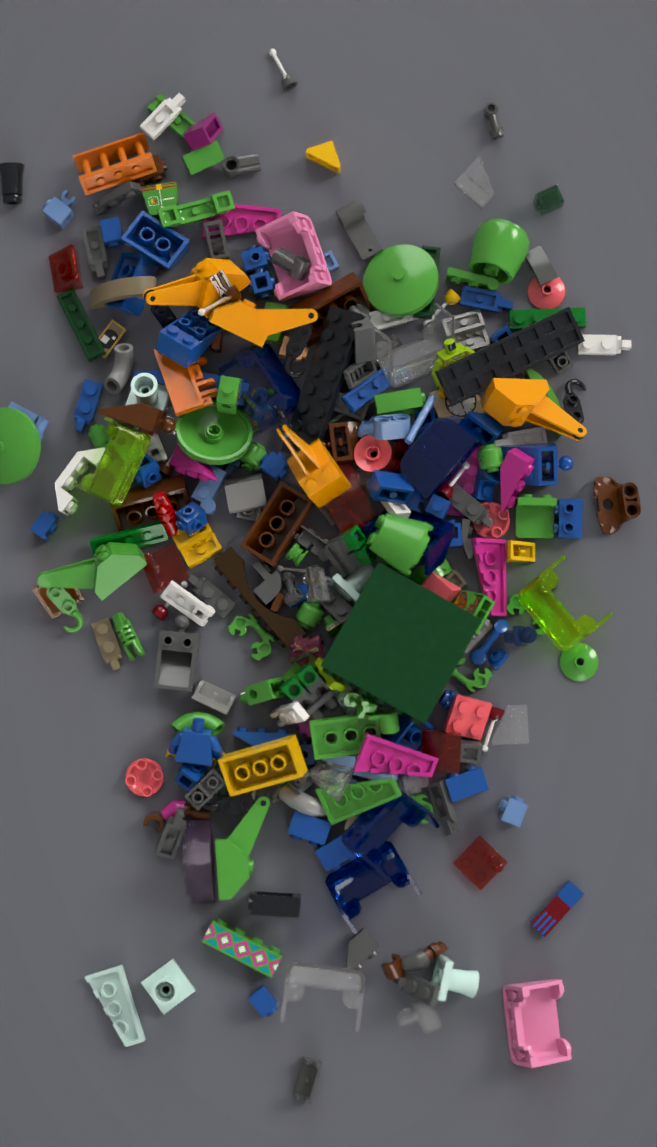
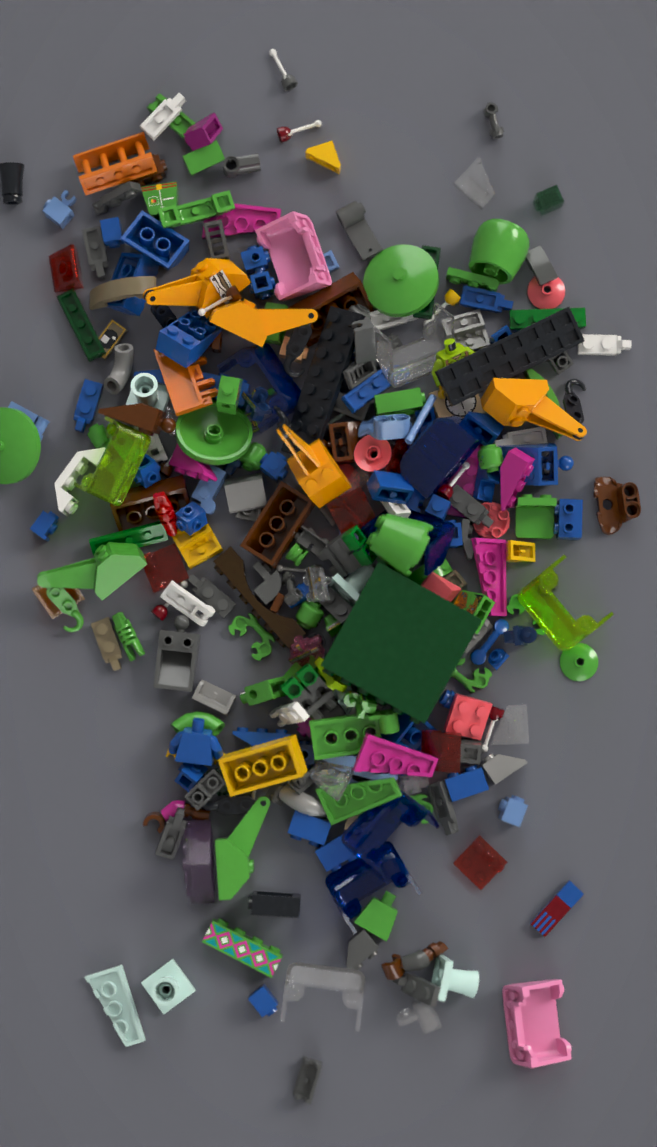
(144, 777): coral dish -> none
(285, 133): none -> hinge
(295, 265): dark grey piece -> none
(378, 916): none -> bright green torso
(501, 766): none -> light grey slope

